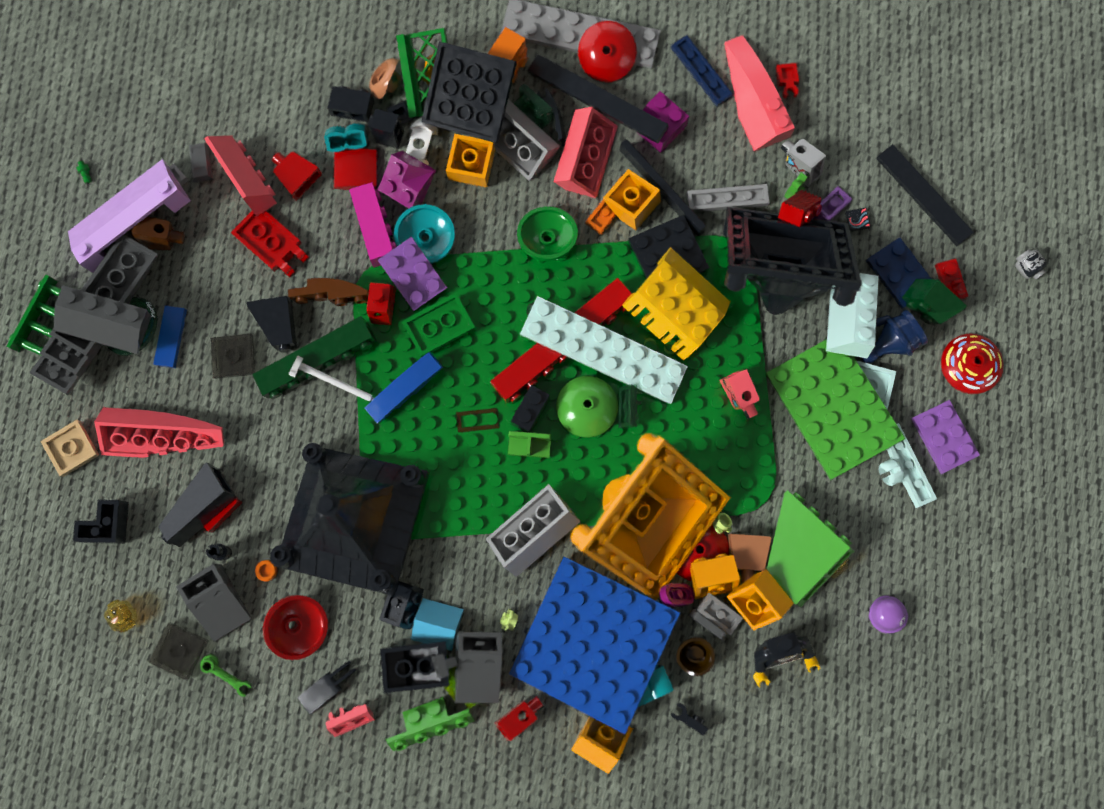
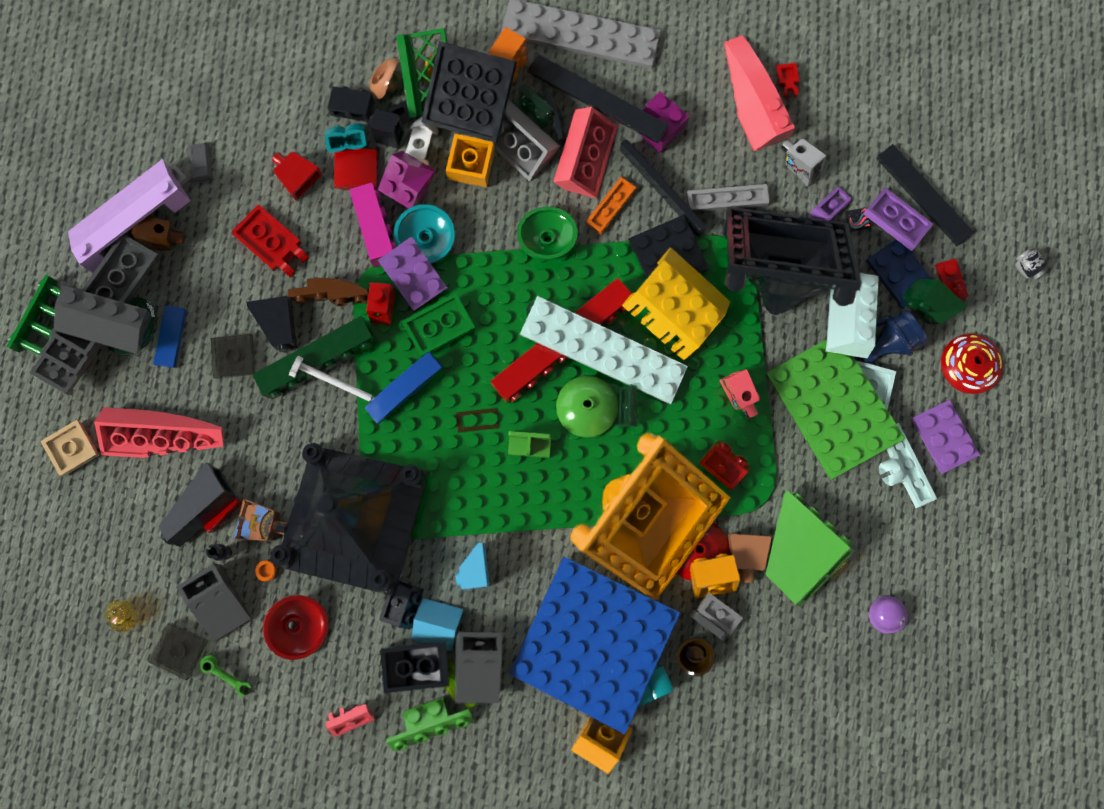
(84, 170): green piece -> none
(109, 524): black brick -> none
(241, 172): coral slope -> none
(258, 523): none -> torso
(323, 689): black arm -> none
(442, 665): dark grey tile -> none
(474, 570): none -> medium azure slope
(508, 620): yellowish green plate -> none
(511, 725): red torso -> none
(530, 409): black brick -> none
(532, 530): light grey slope -> none
(607, 66): red dish -> none
(632, 199): light orange slope -> none
(676, 595): magenta plate -> none
(693, 722): black plate -> none
(701, 70): dark blue tile -> none
(722, 523): yellowish green plate -> none
(725, 464): none -> red bracket
(760, 600): light orange slope -> none
(782, 651): black torso -> none
(796, 185): bright green plate -> none
(800, 208): red brick -> none
(898, 219): none -> medium lavender plate

